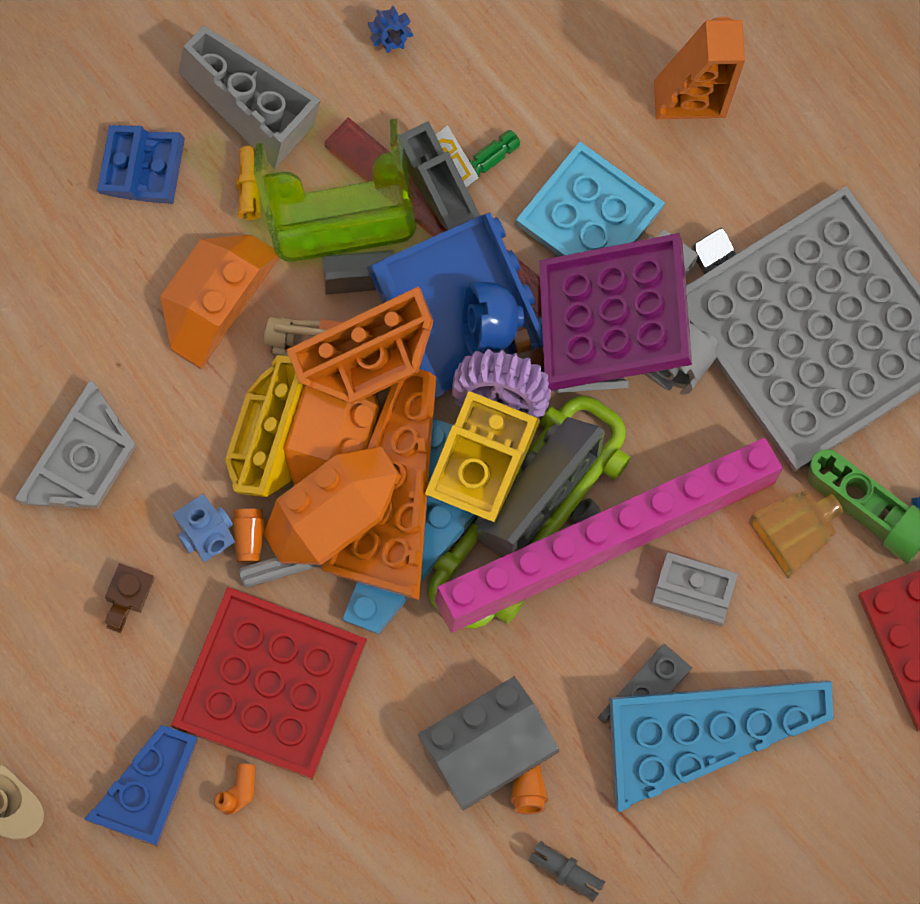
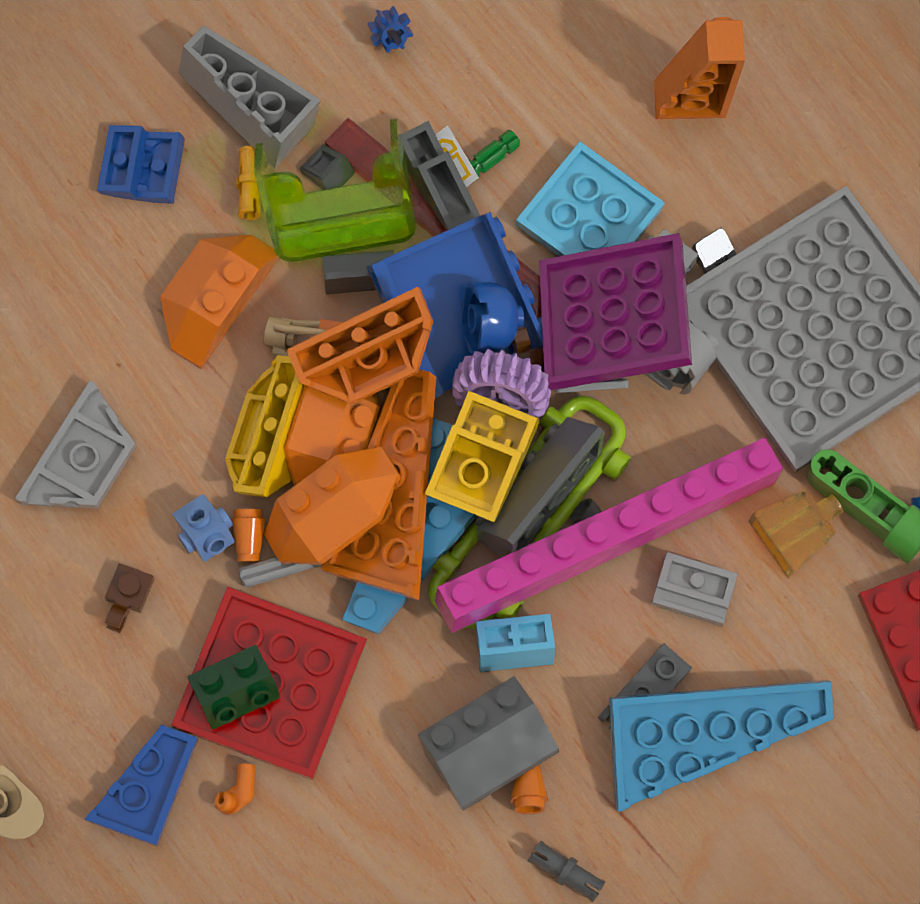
(234, 686): none -> dark green bracket
(328, 168): none -> dark grey slope
(515, 642): none -> medium azure hinge

